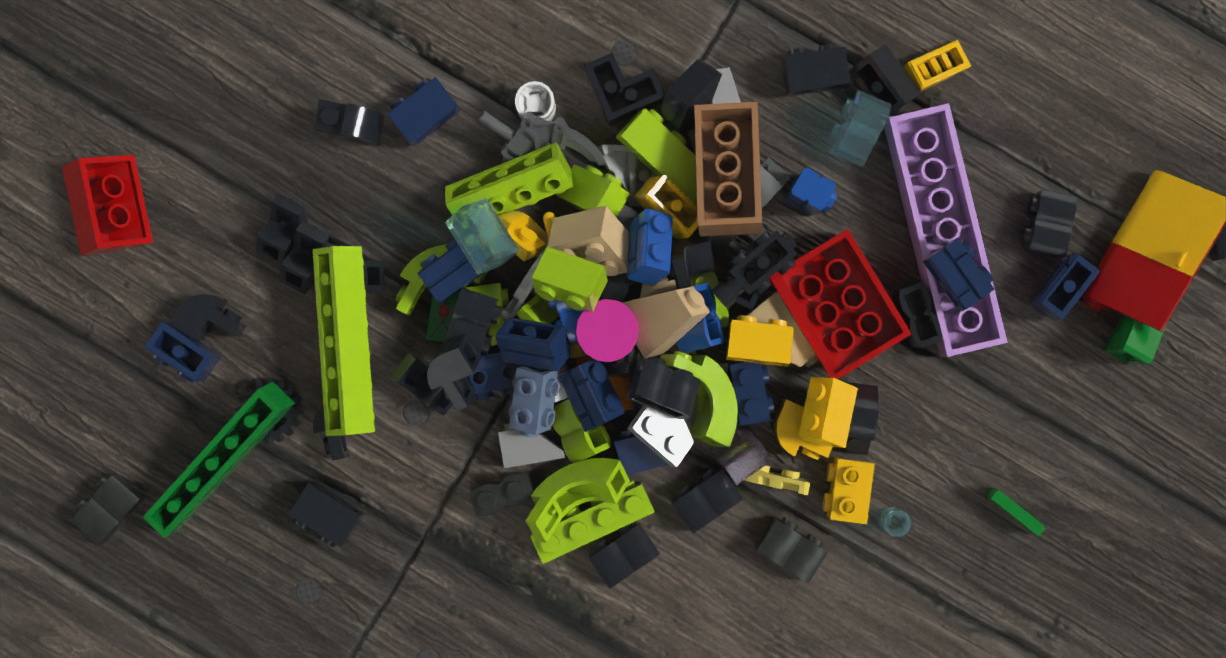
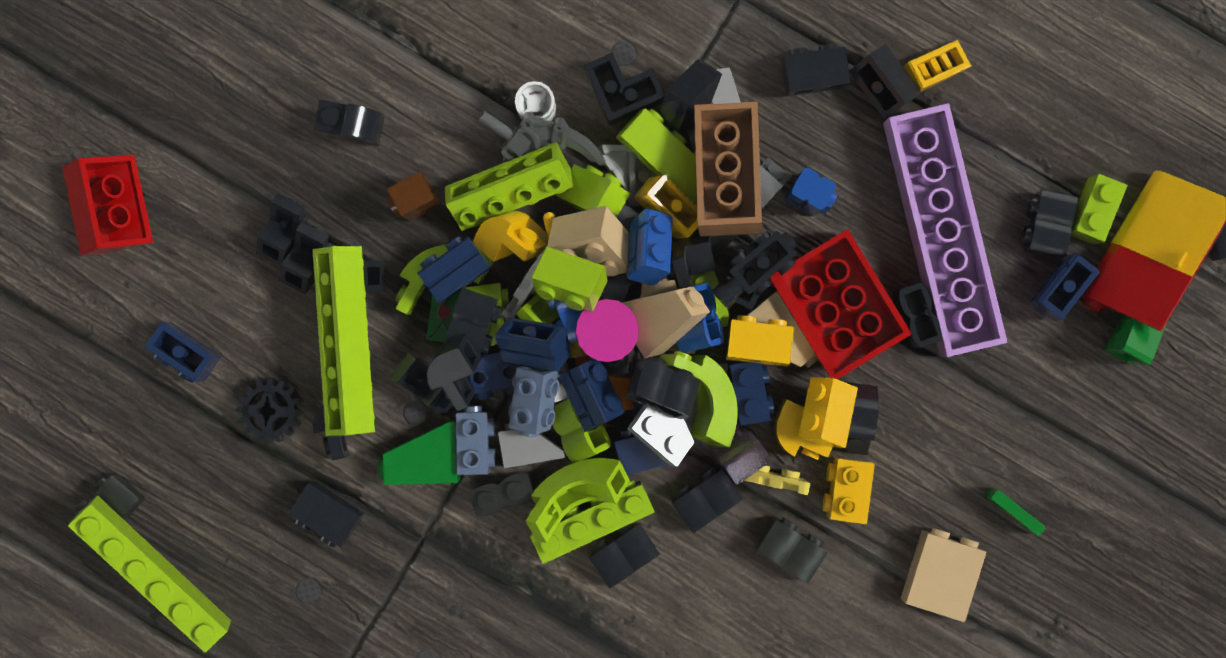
(150, 573): none -> lime brick
(201, 312): black brick -> none
(218, 459): green brick -> none
(412, 197): none -> reddish brown brick
(423, 110): dark blue brick -> none
(423, 459): none -> green slope
(473, 441): none -> sand blue brick
(482, 236): clear light blue brick -> none
(860, 128): clear light blue brick -> none
(904, 523): clear light blue bush -> none
(943, 574): none -> tan brick
(959, 274): dark blue brick -> none
(1097, 208): none -> lime brick

